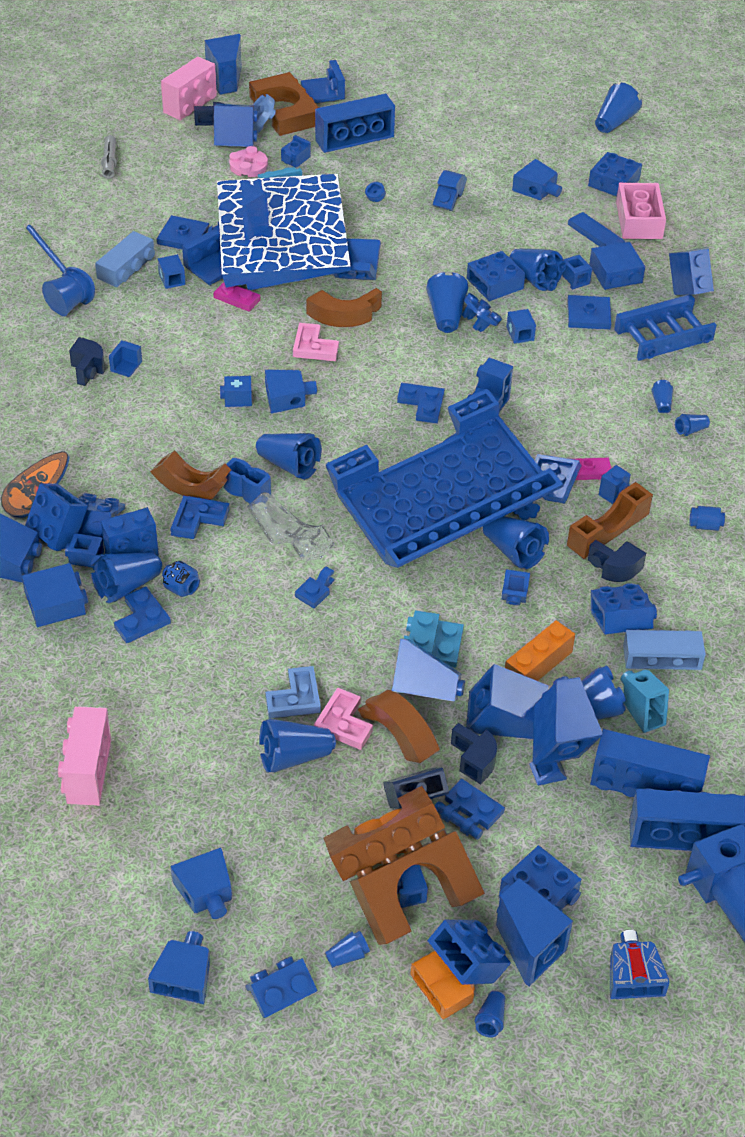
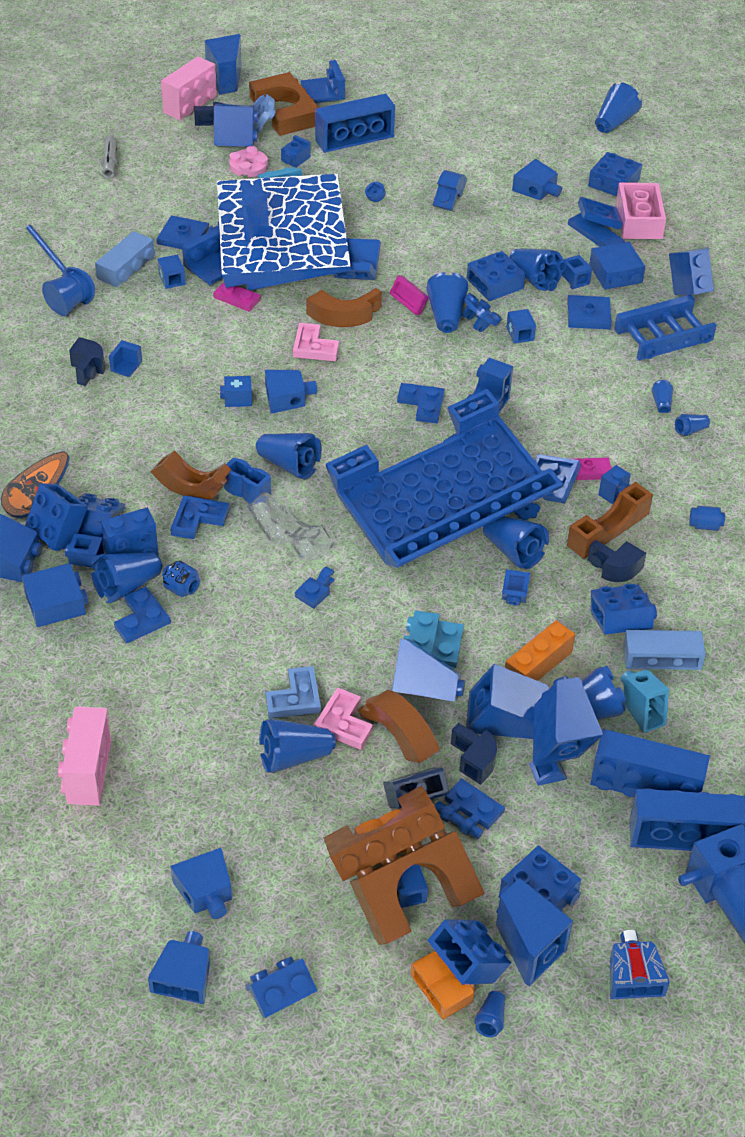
(348, 949): blue cone -> none
(409, 295): none -> dark pink tile
(600, 213): none -> blue plate

